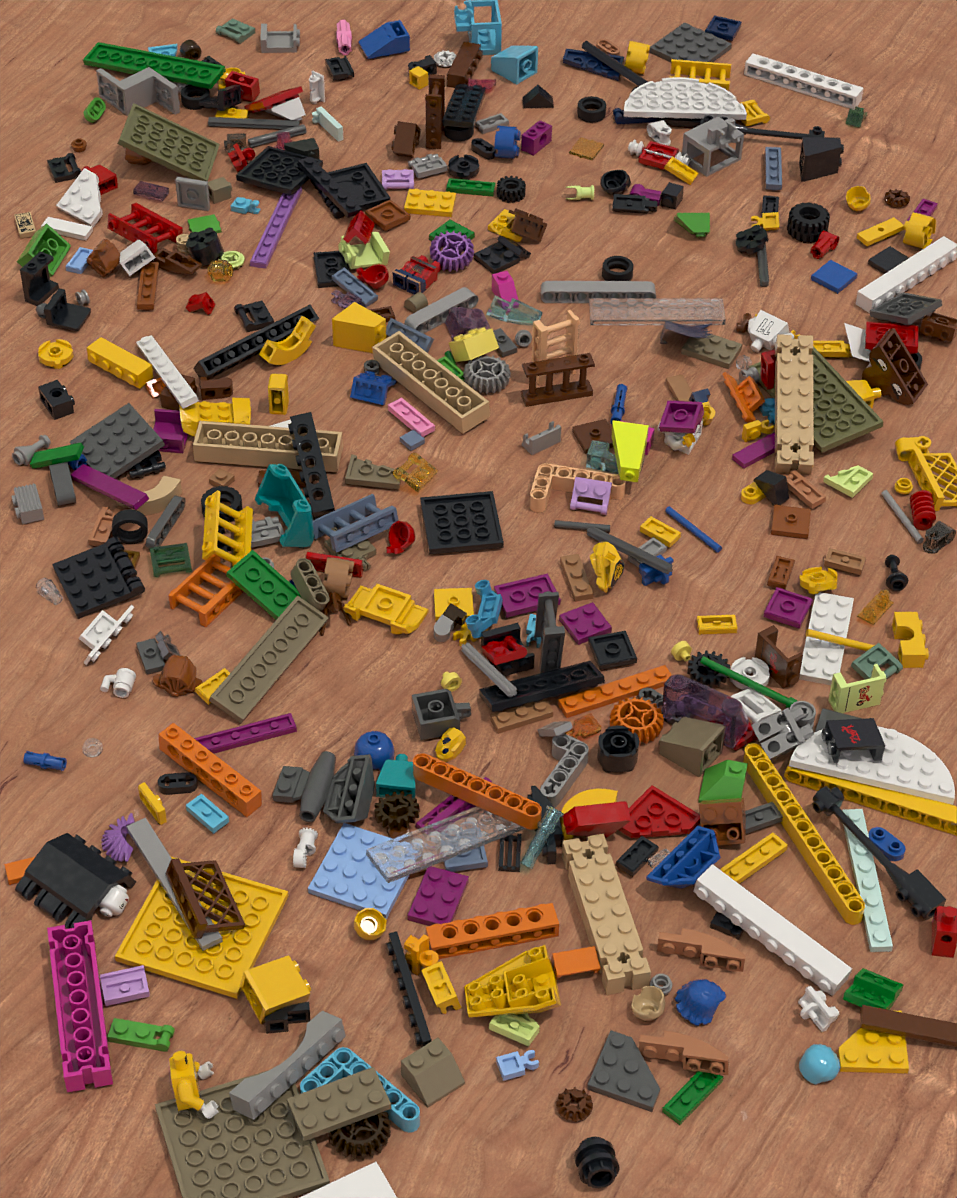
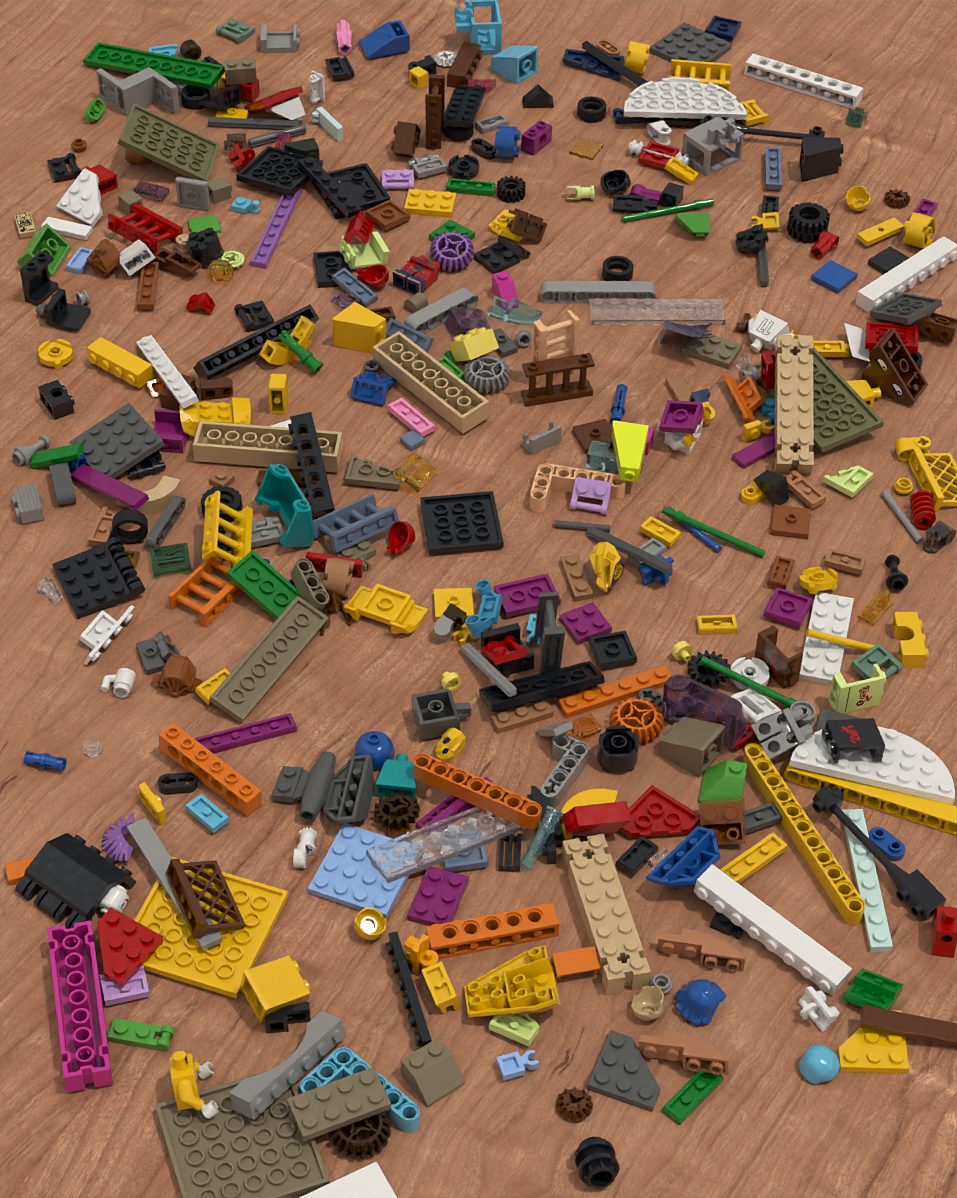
(124, 946): none -> red plate
(128, 198): none -> dark tan brick
(240, 71): none -> dark tan slope
(306, 358): none -> green pin
(681, 517): none -> green bar
(696, 204): none -> green bar

